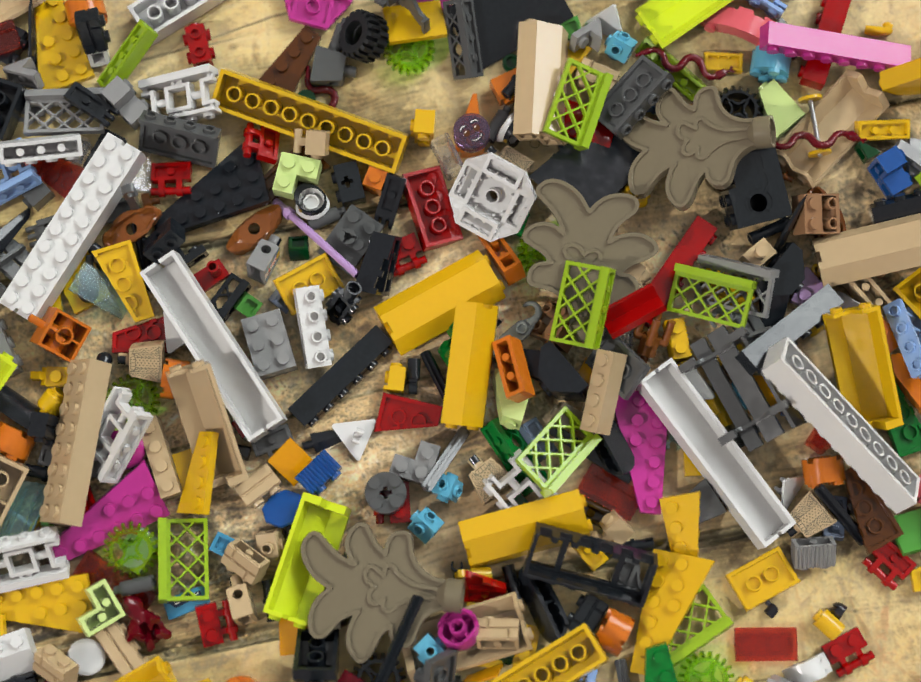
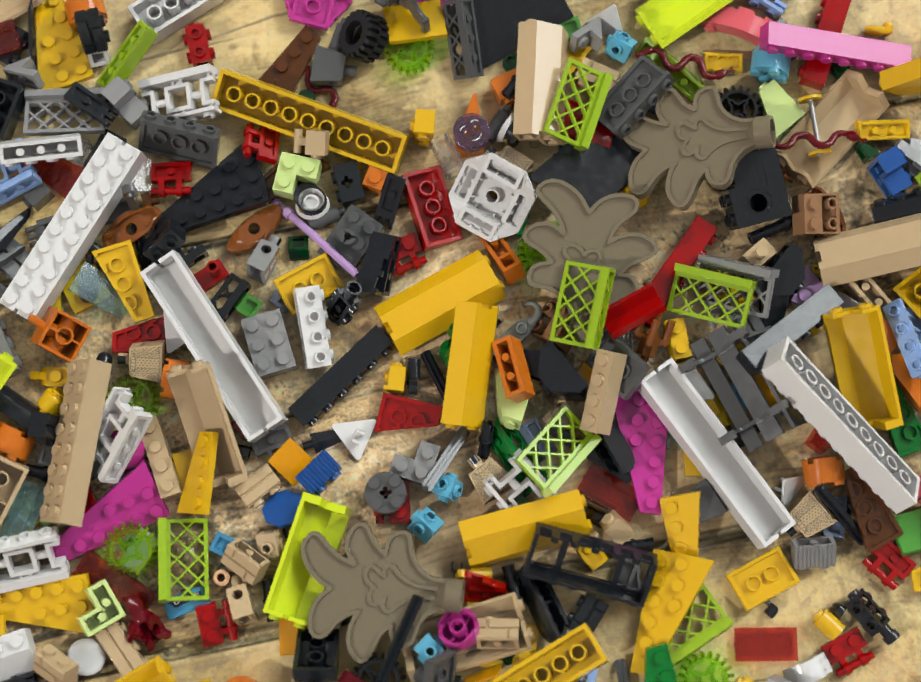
(135, 585): dark grey cylinder -> none
(218, 574): none -> light nougat pin
(486, 438): none -> black axle
(614, 631): orange brick -> none
(781, 240): black bar -> none
(837, 71): none -> dark green plate
(866, 615): none -> black brick

